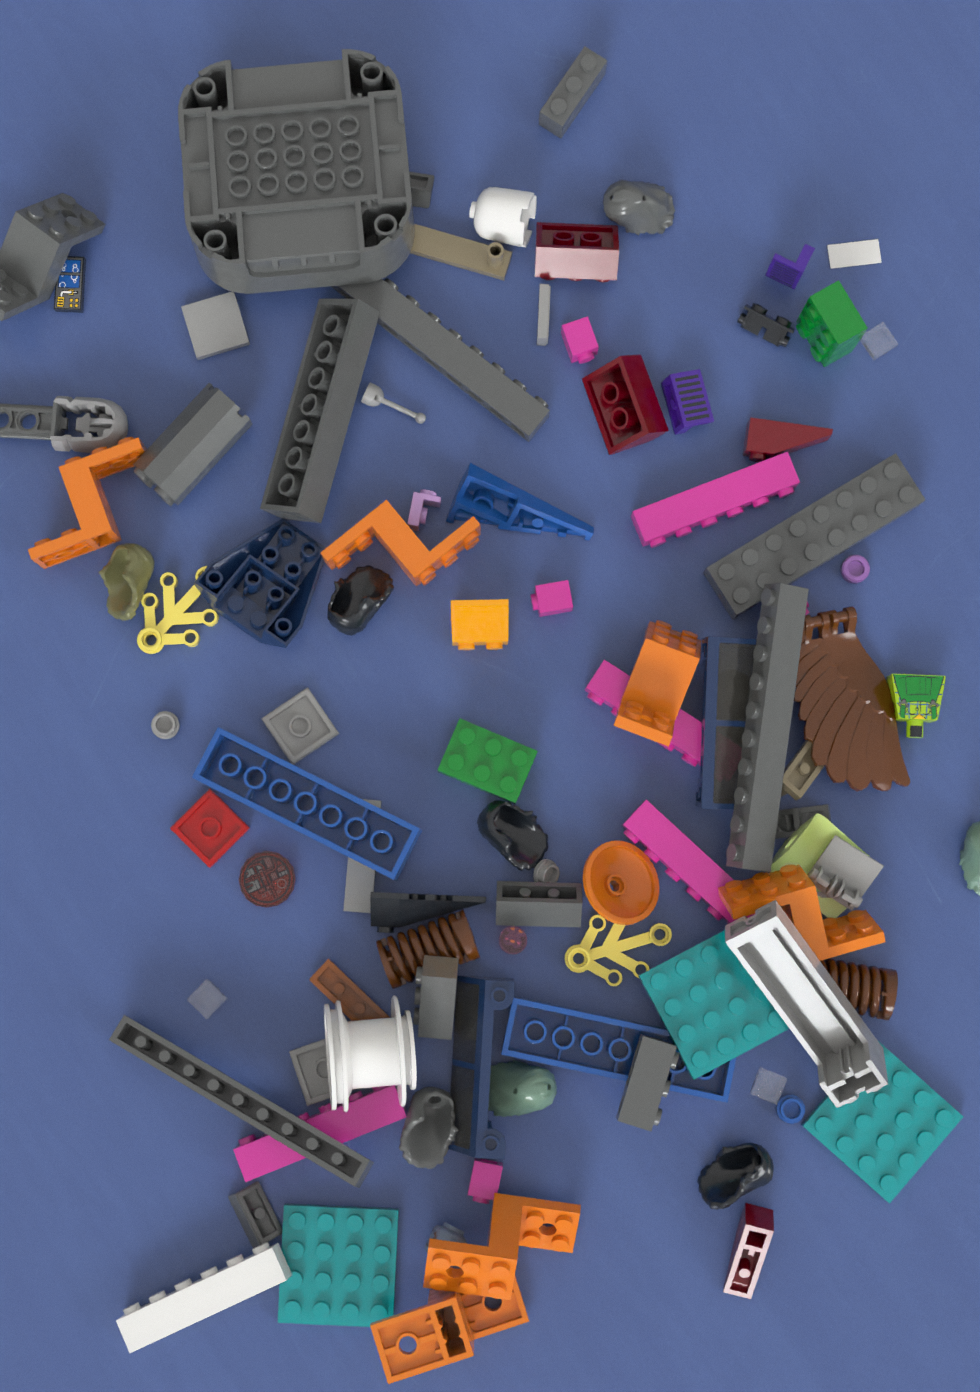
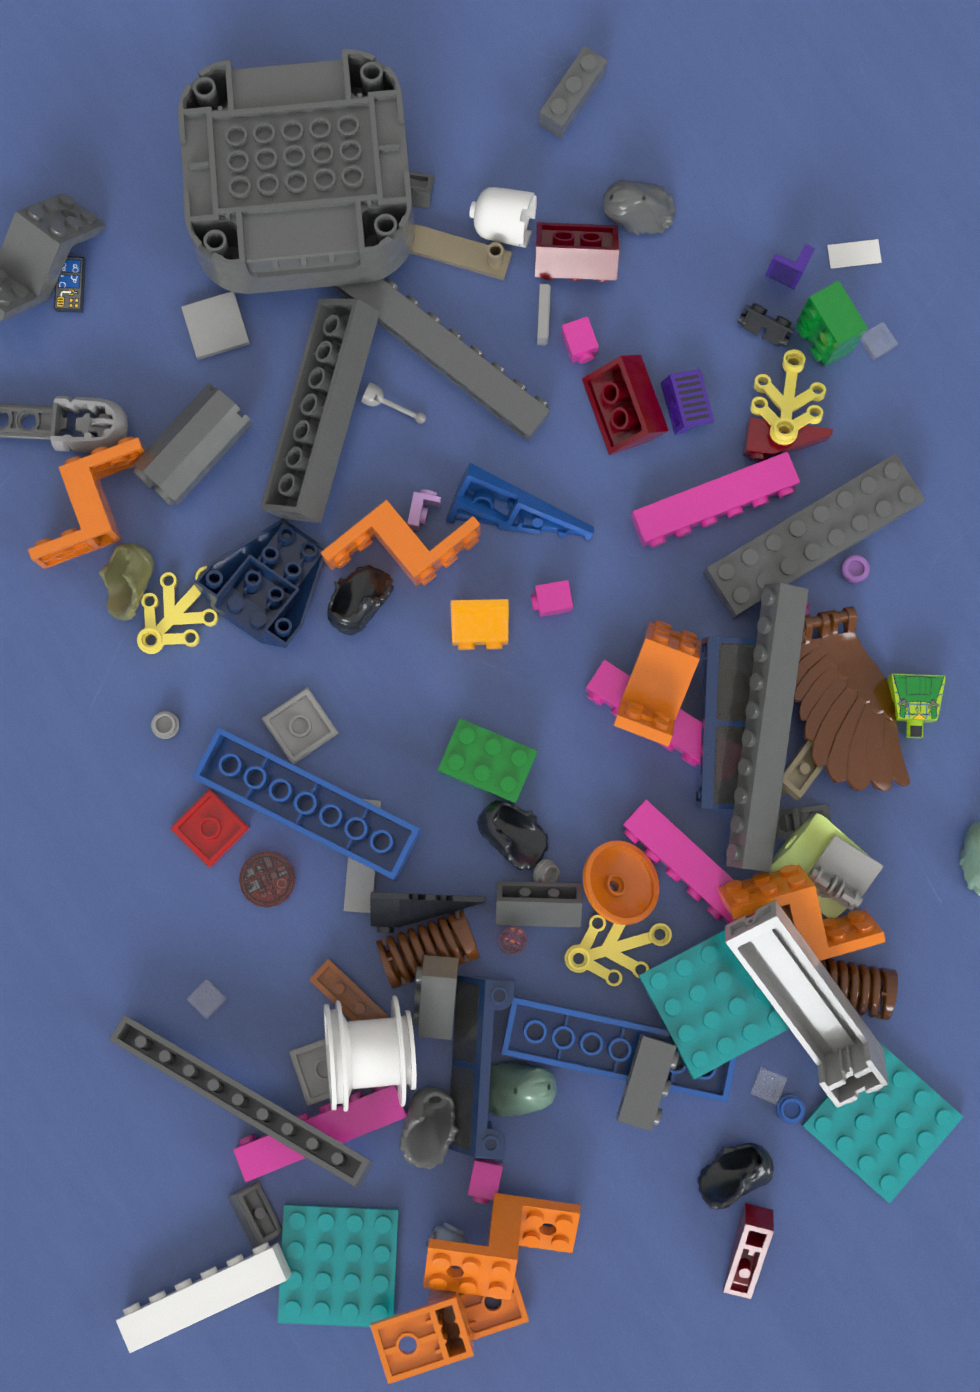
(787, 402): none -> light yellow plant

